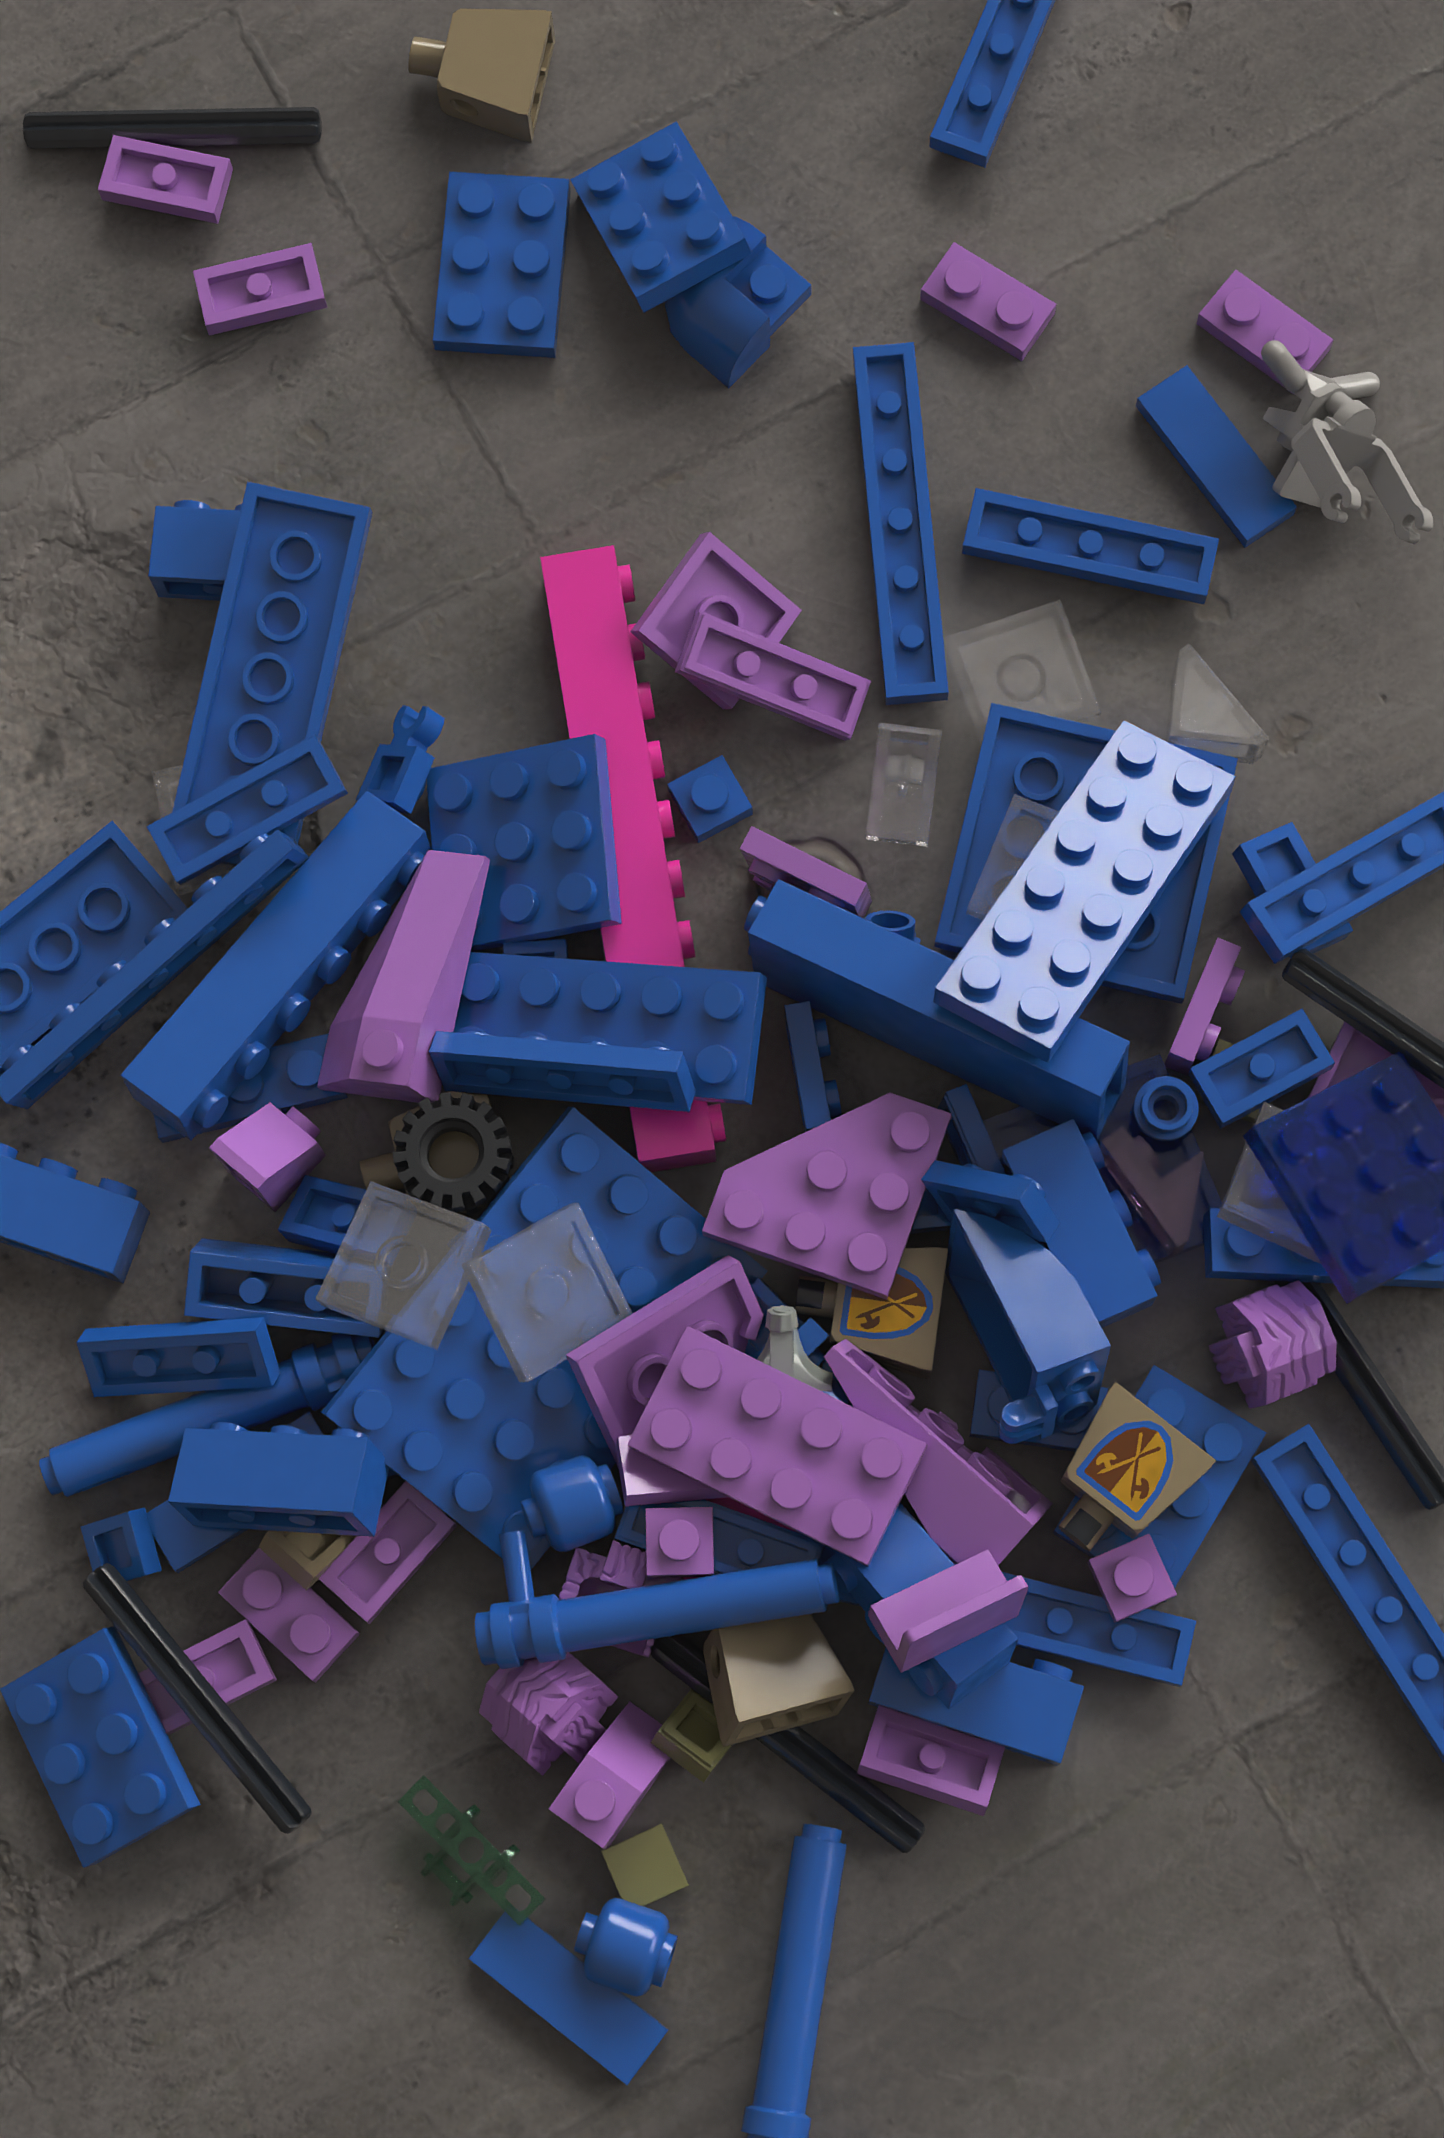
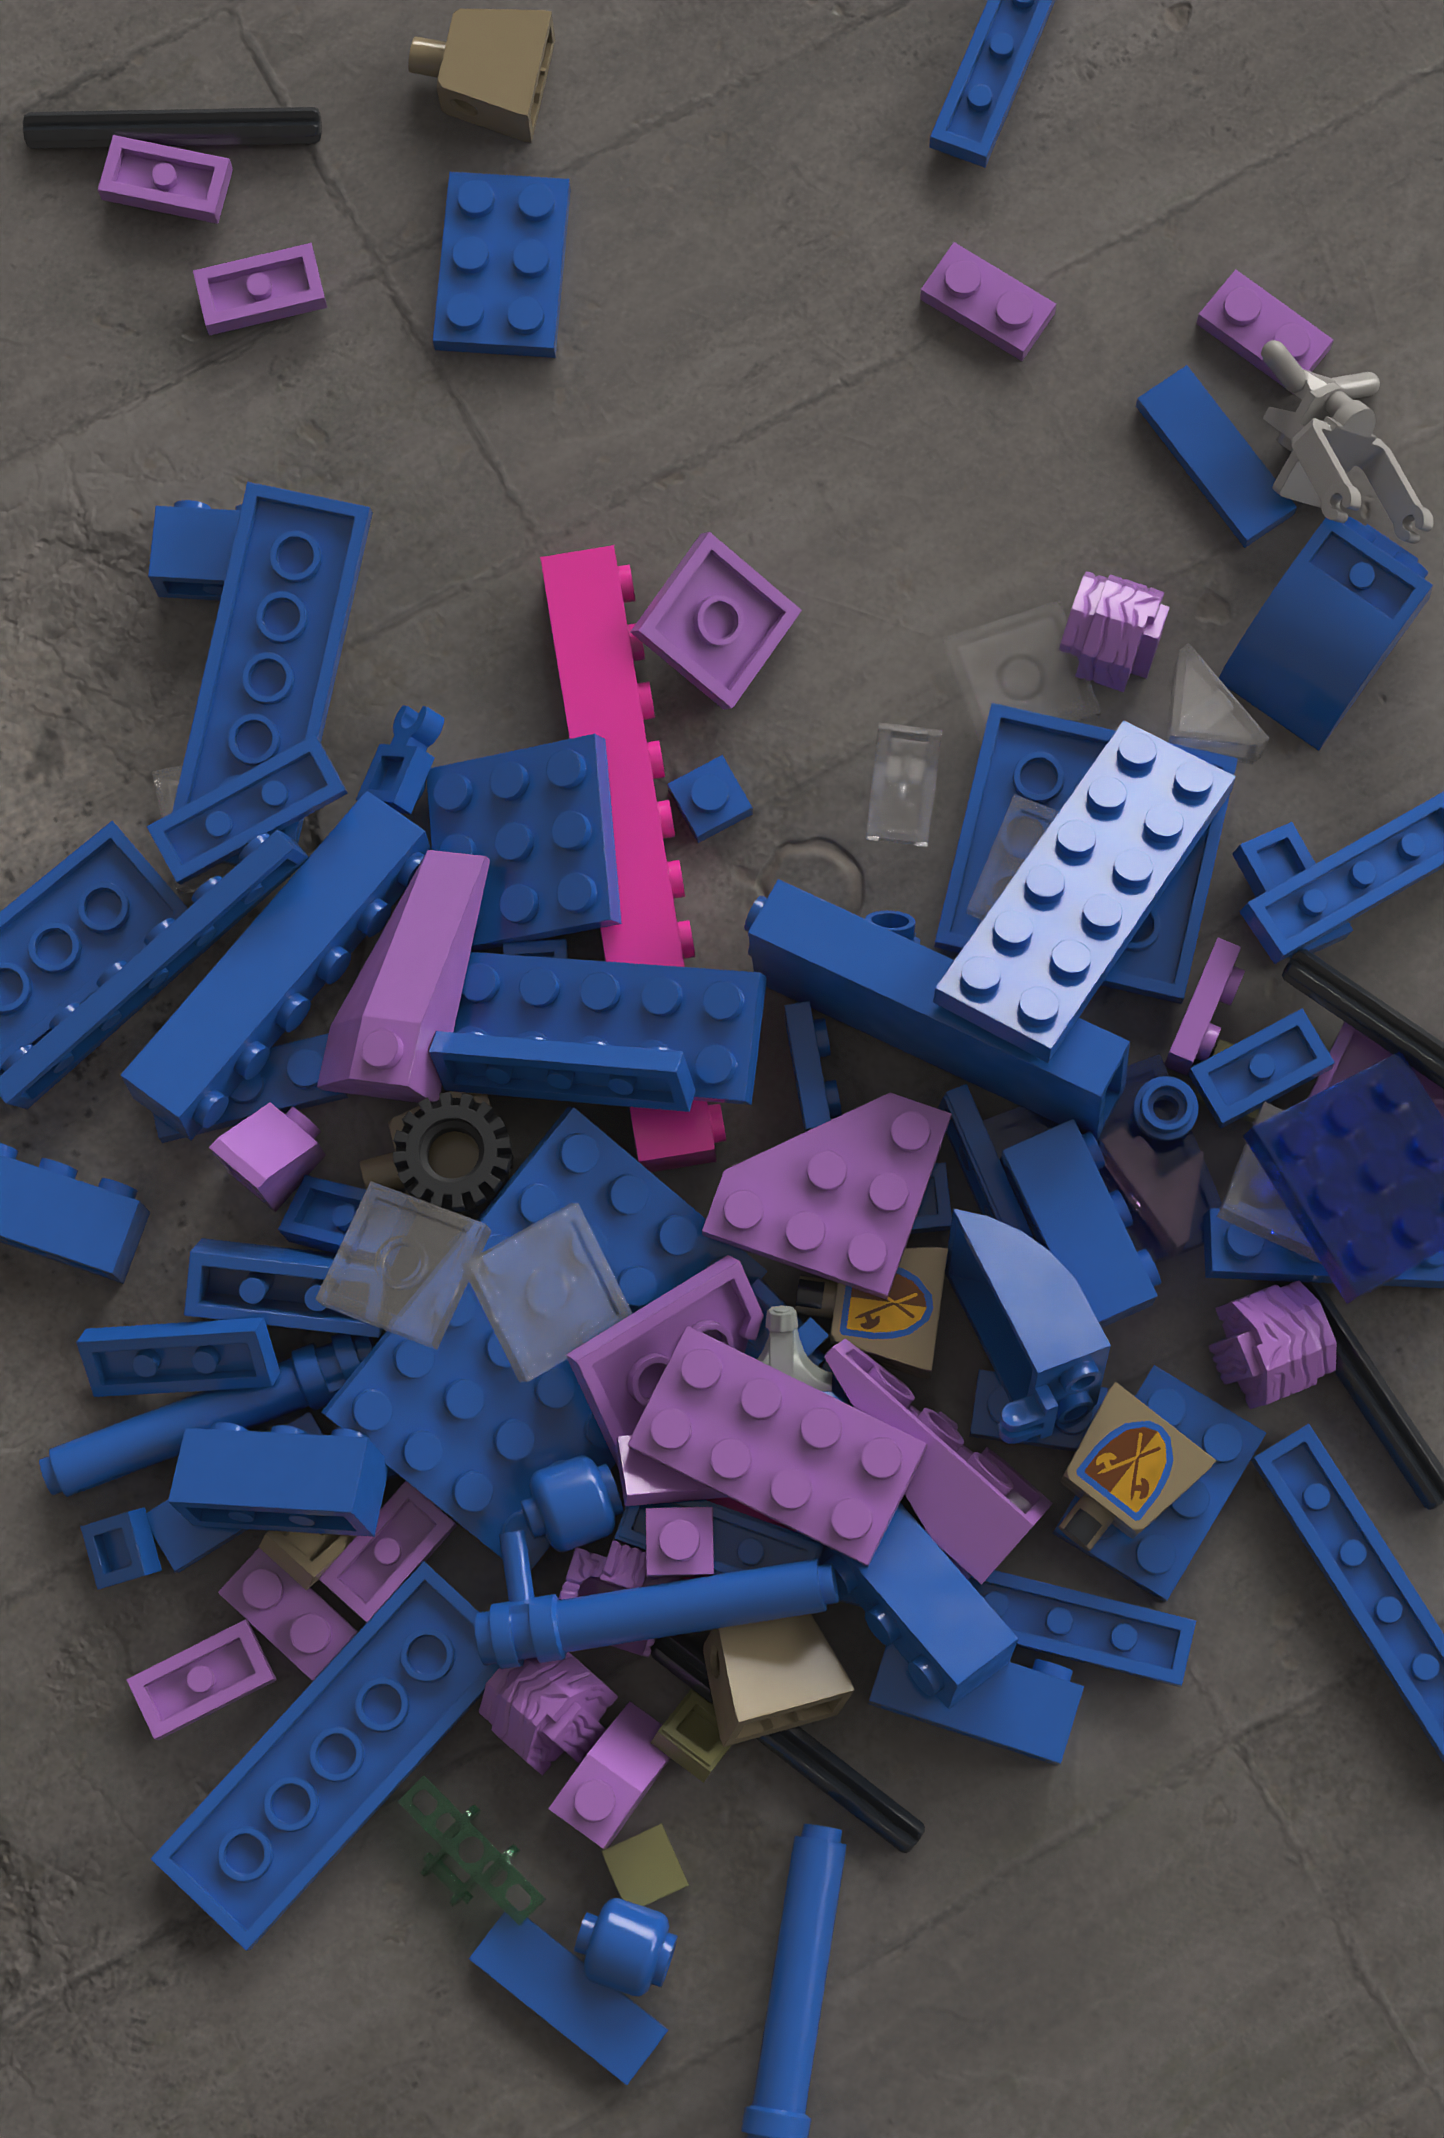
(99, 1746): blue plate -> none
(197, 1698): black axle -> none
(330, 1759): none -> blue plate
(661, 216): blue plate -> none
(734, 312): blue brick -> none
(772, 676): medium lavender tile -> none
(774, 860): medium lavender plate -> none
(900, 524): blue plate -> none
(931, 1760): medium lavender plate -> none
(946, 1610): medium lavender panel -> none
(1007, 1198): blue plate -> none
(1090, 546): blue plate -> none
(1114, 629): none -> medium lavender hair
(1131, 1578): medium lavender plate -> none
(1327, 628): none -> blue piece

